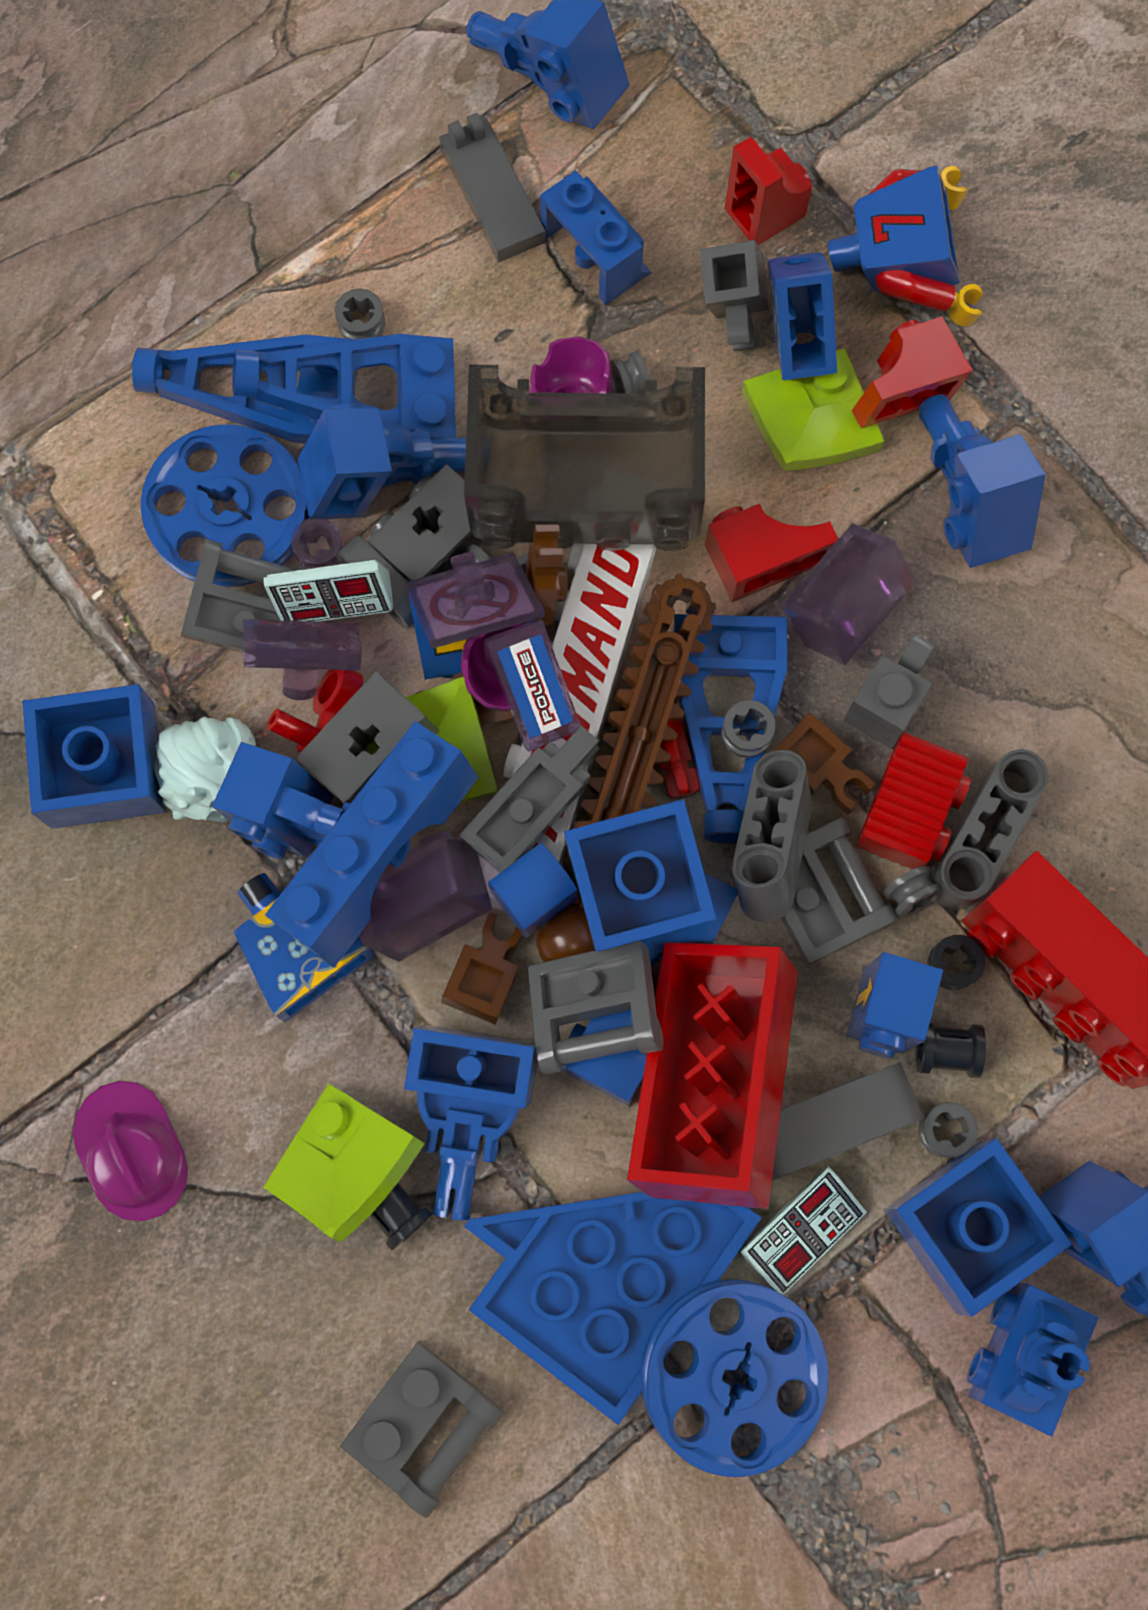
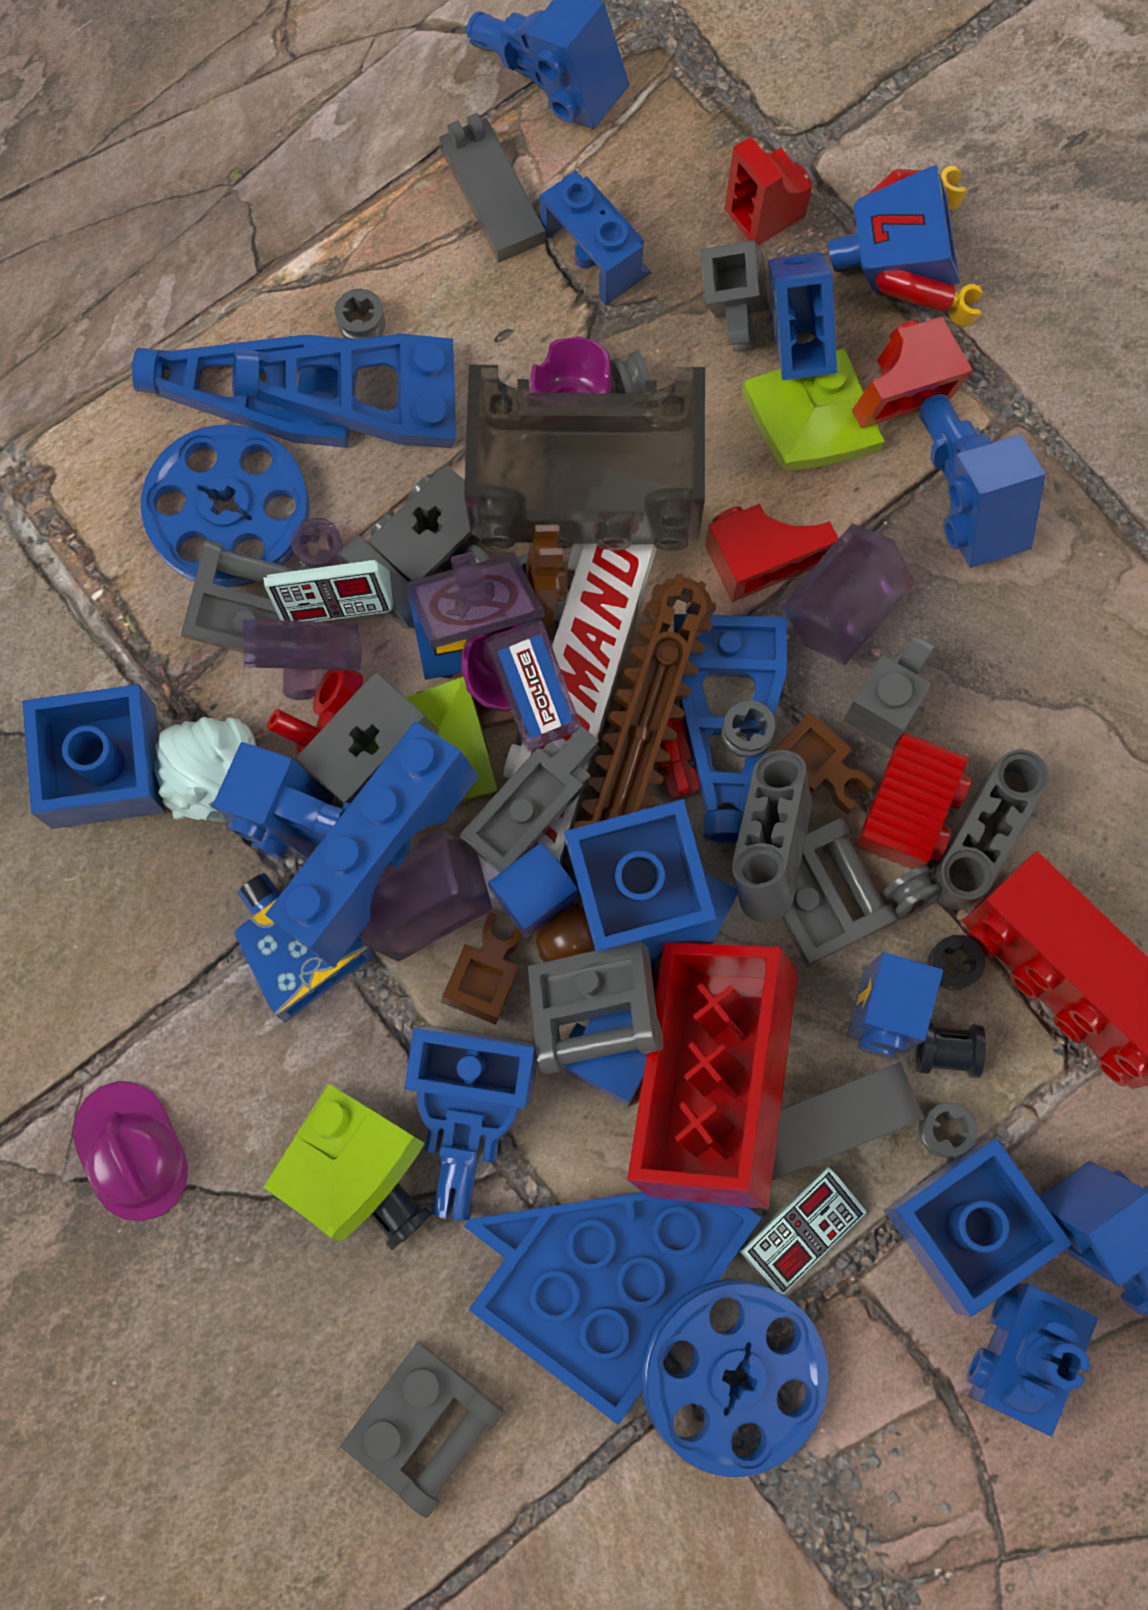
(357, 455): blue brick -> none

